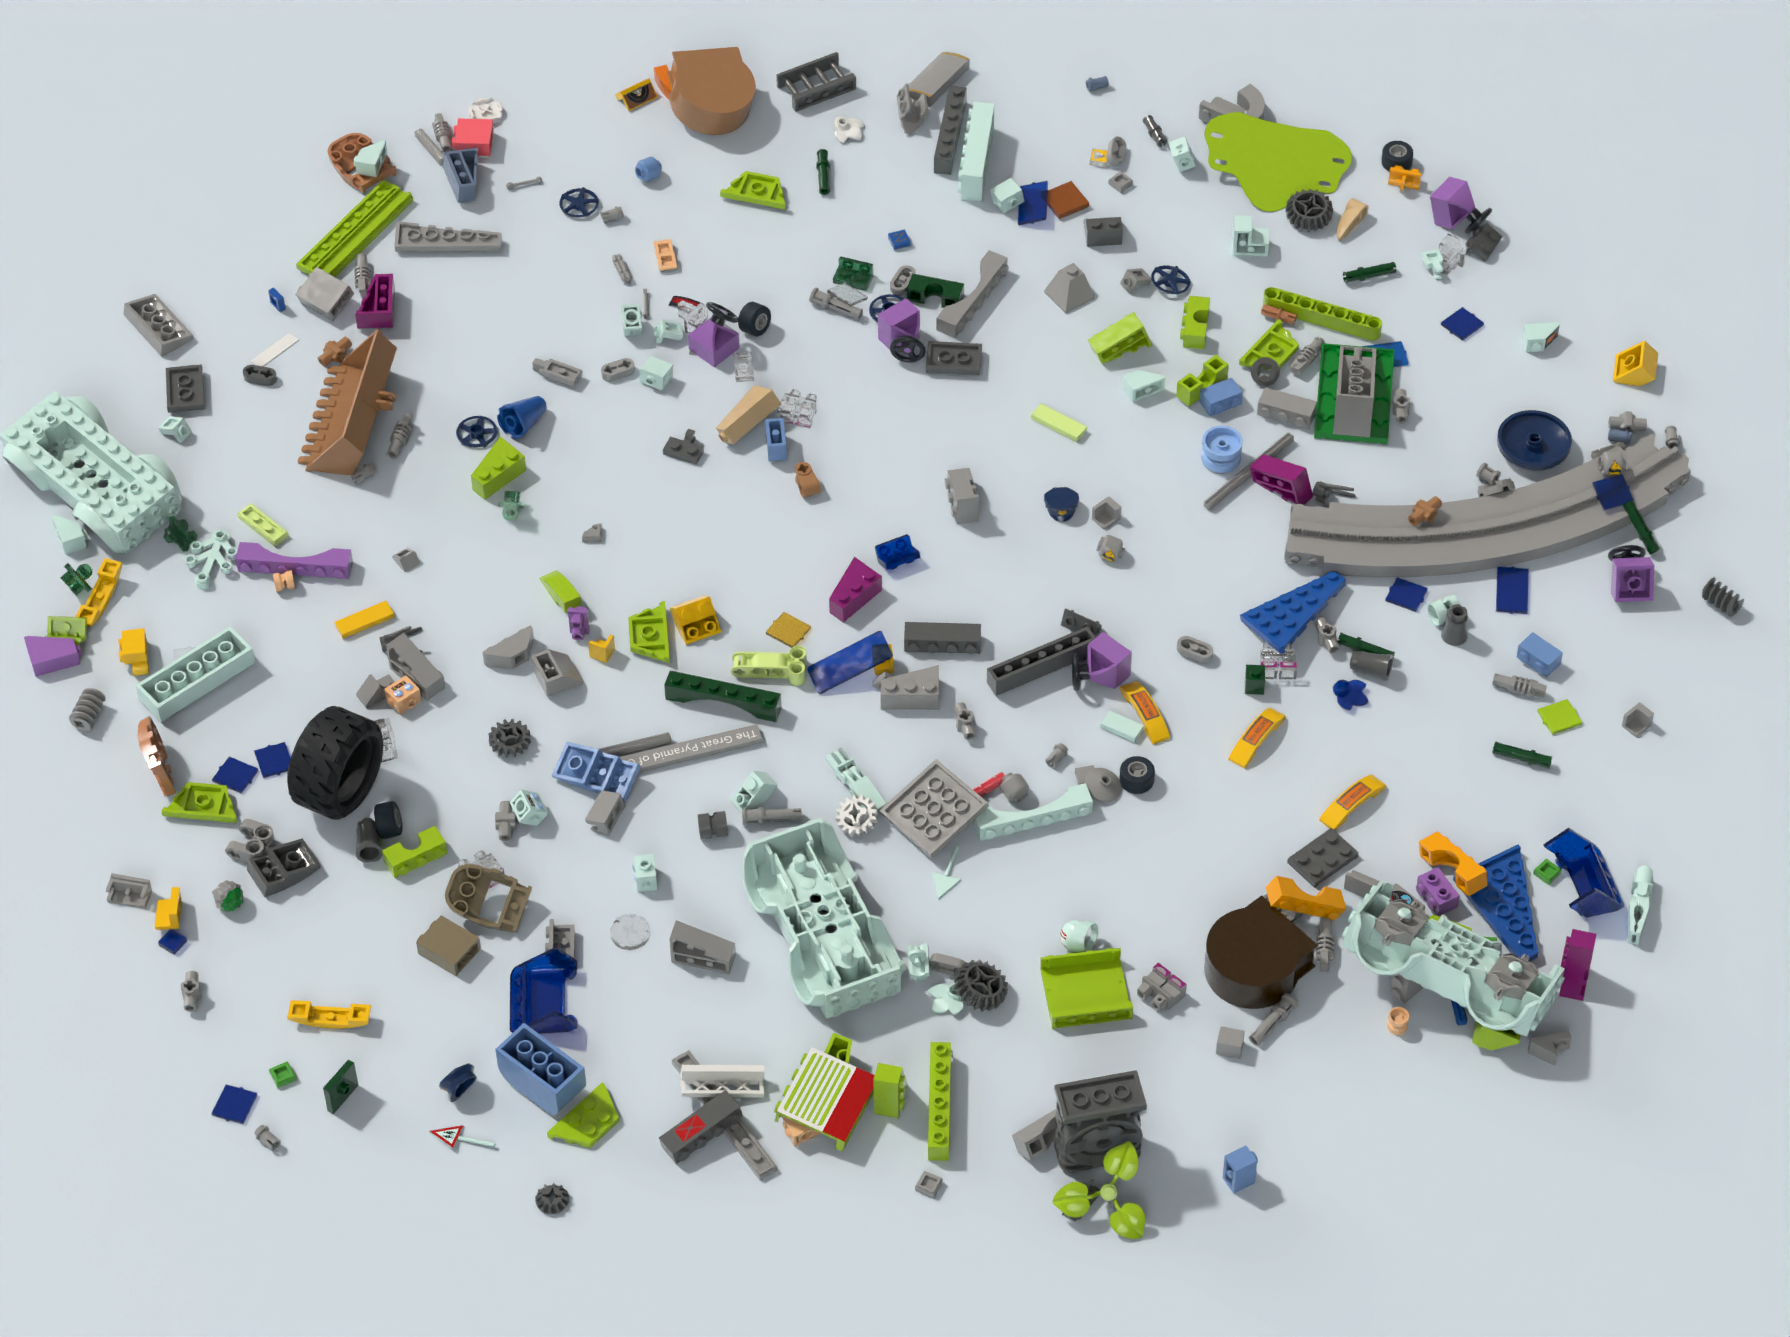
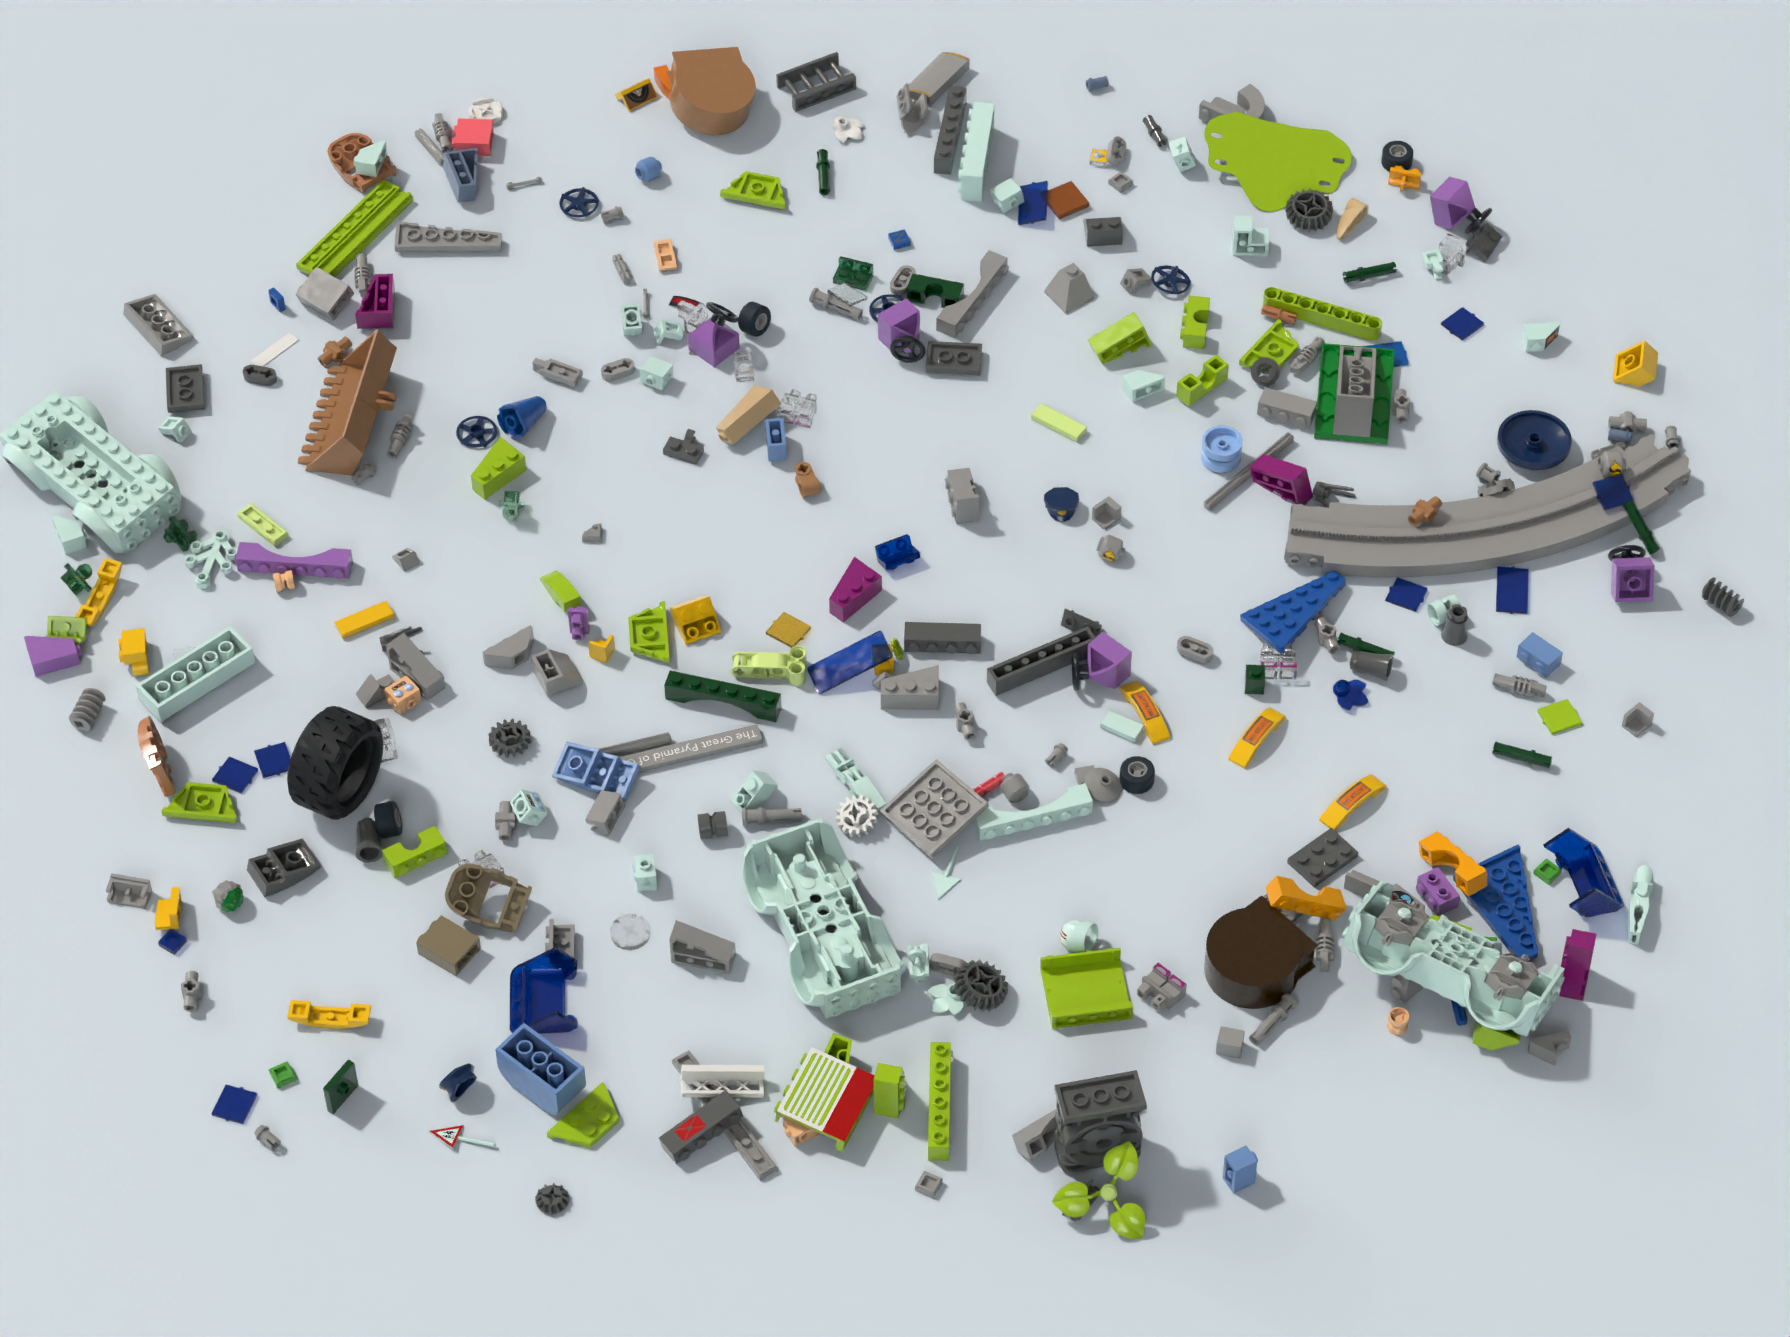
(262, 838): light grey piece -> none
(897, 649): none -> lime plant
(1220, 397): medium blue brick -> none

